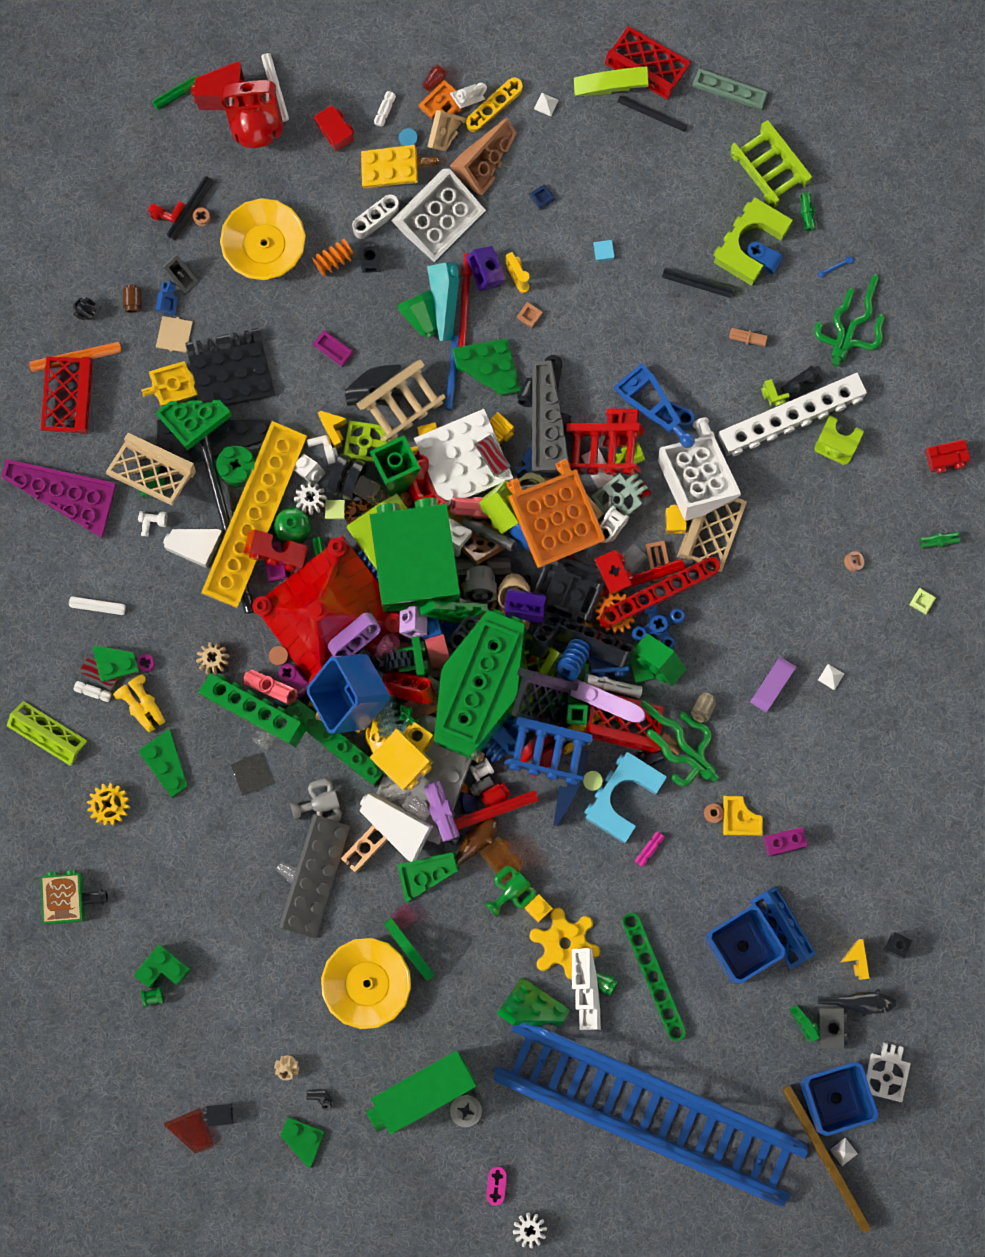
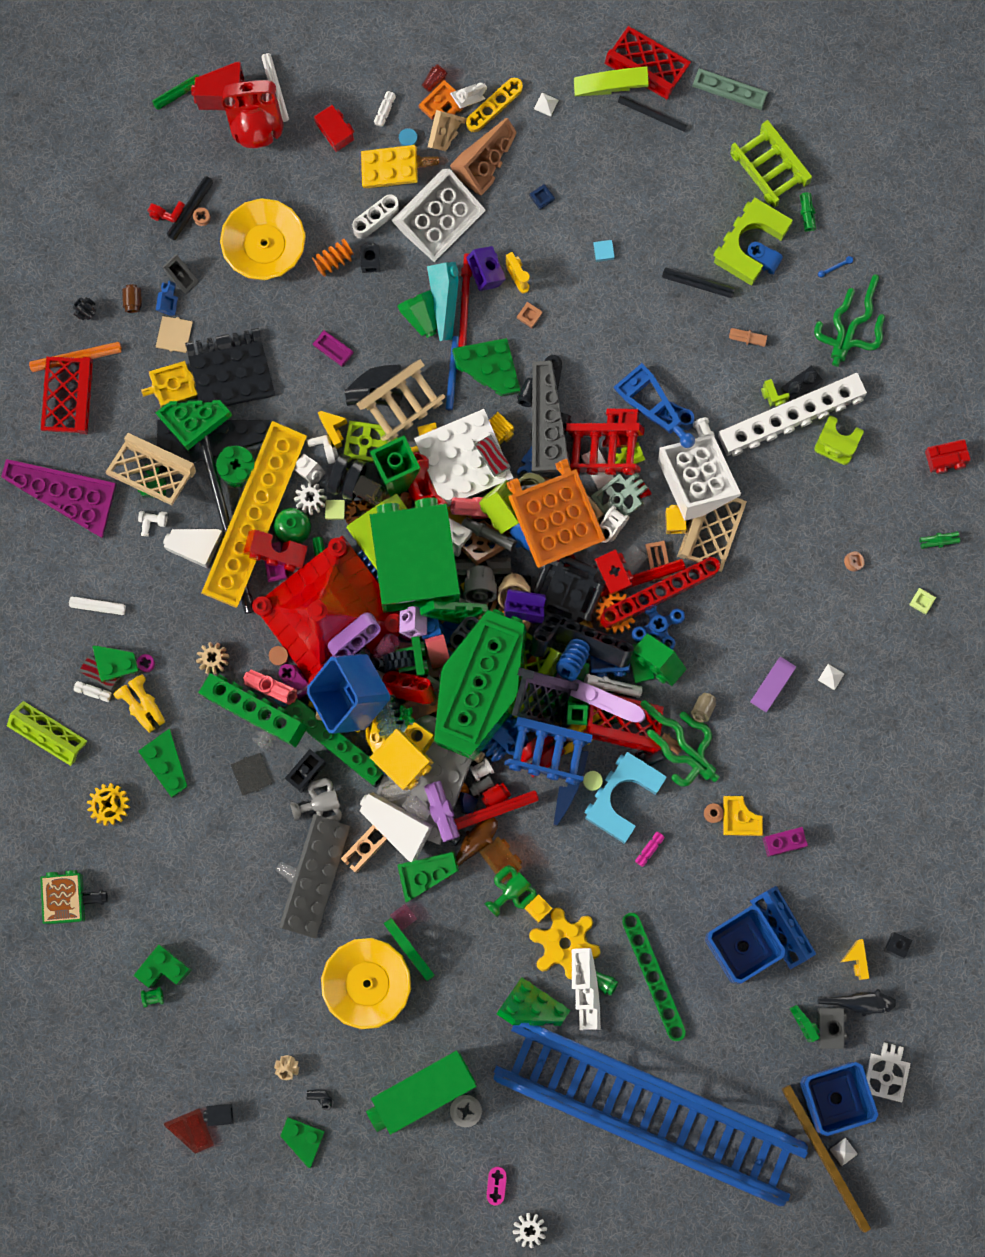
(305, 771): none -> black brick

